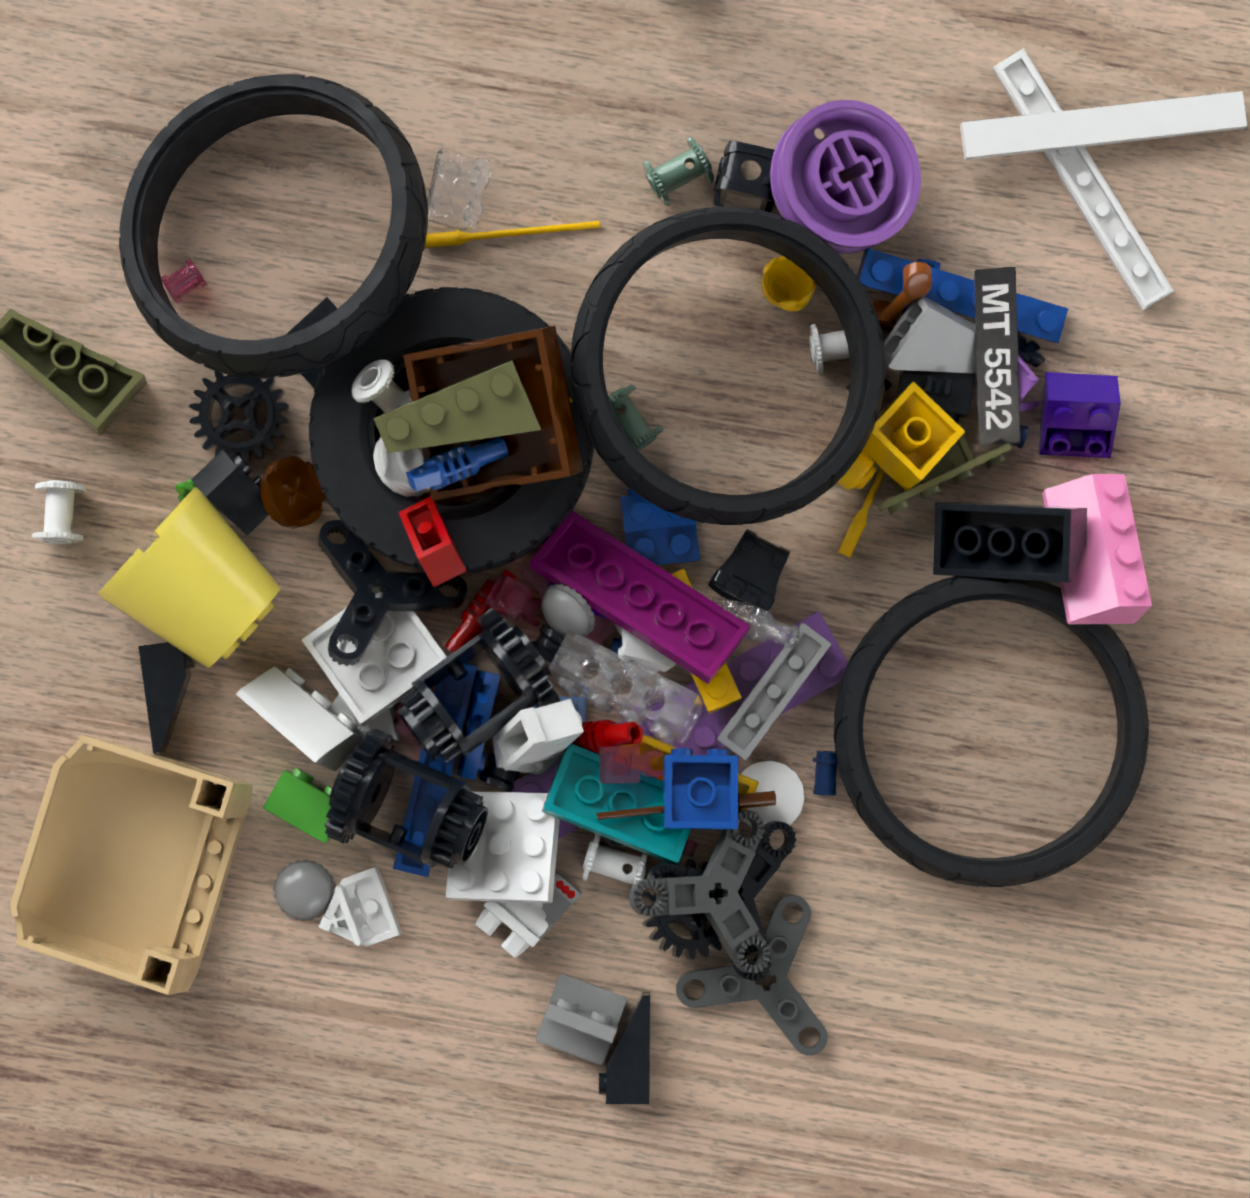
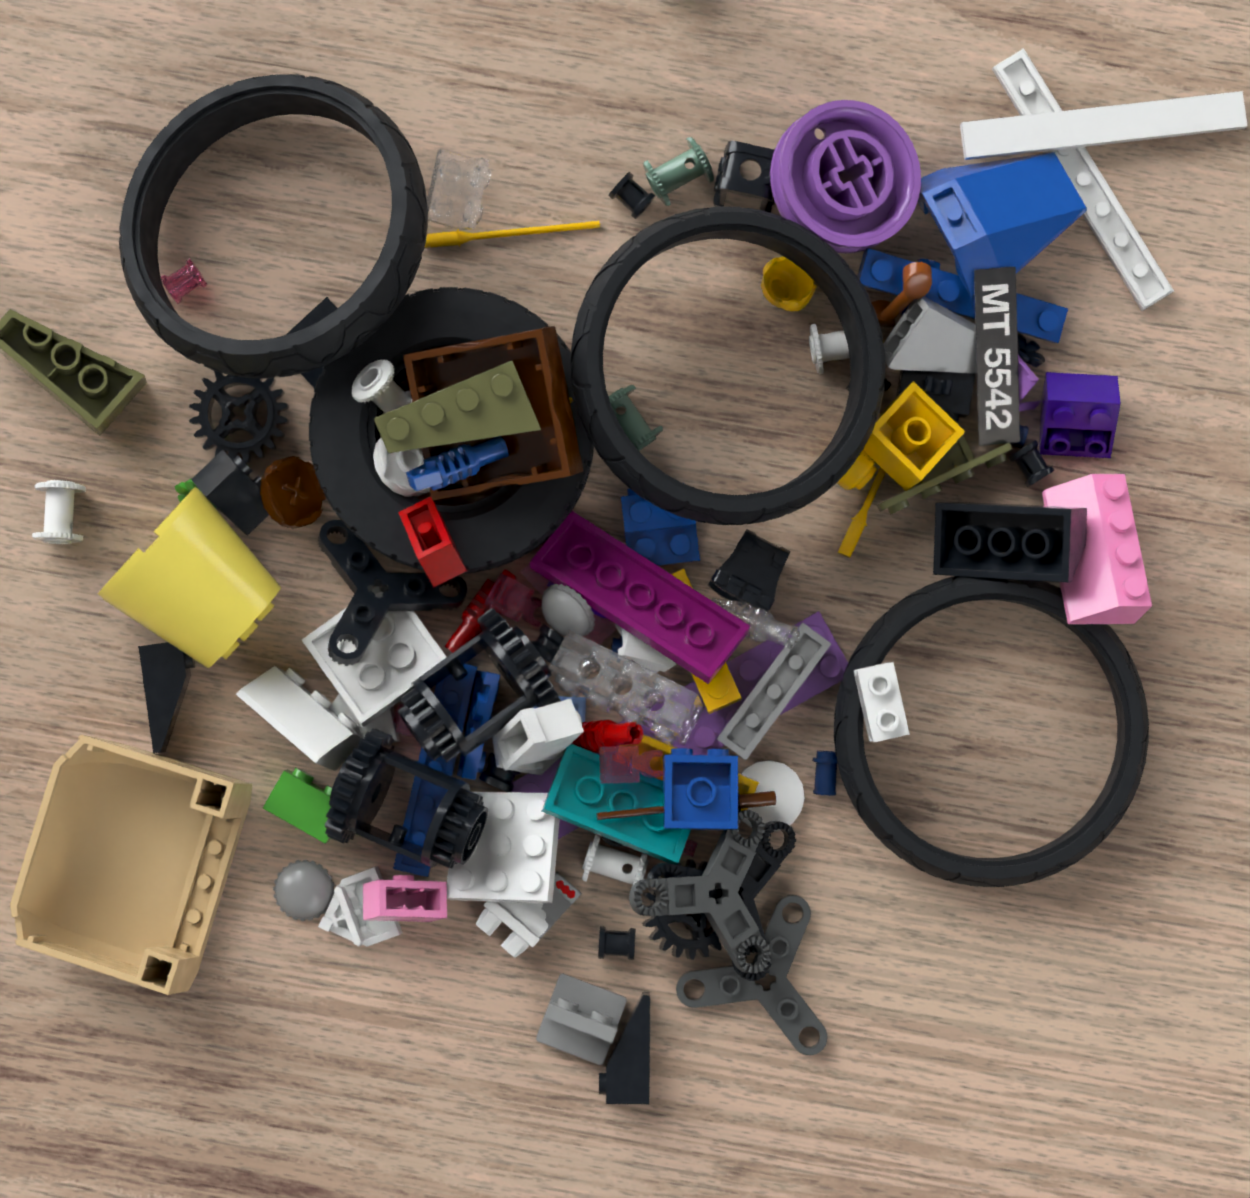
(404, 900): none -> bright pink brick
(616, 943): none -> black bush
(632, 195): none -> black bush
(881, 702): none -> white hips
(1000, 210): none -> blue wedge
(1031, 463): none -> black bush

